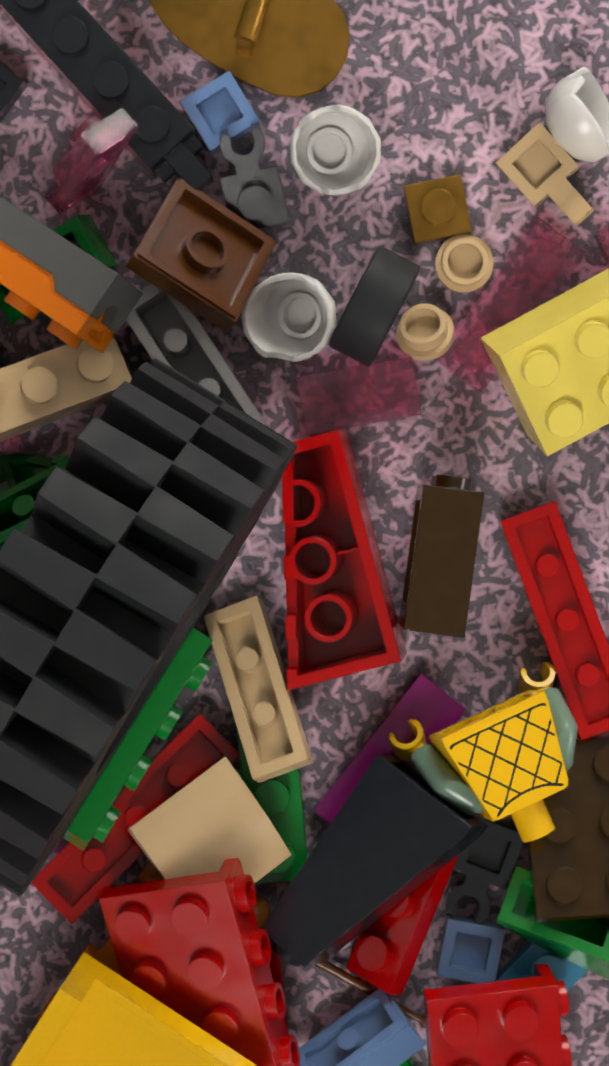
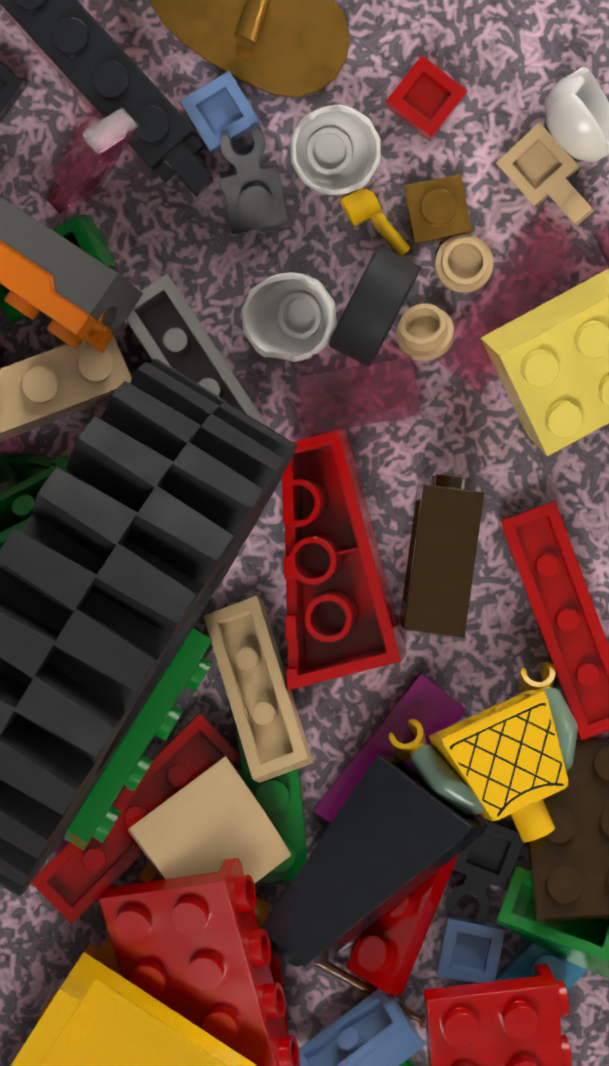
(202, 254): reddish brown plate -> none
(364, 205): none -> yellow hand
(426, 98): none -> red plate

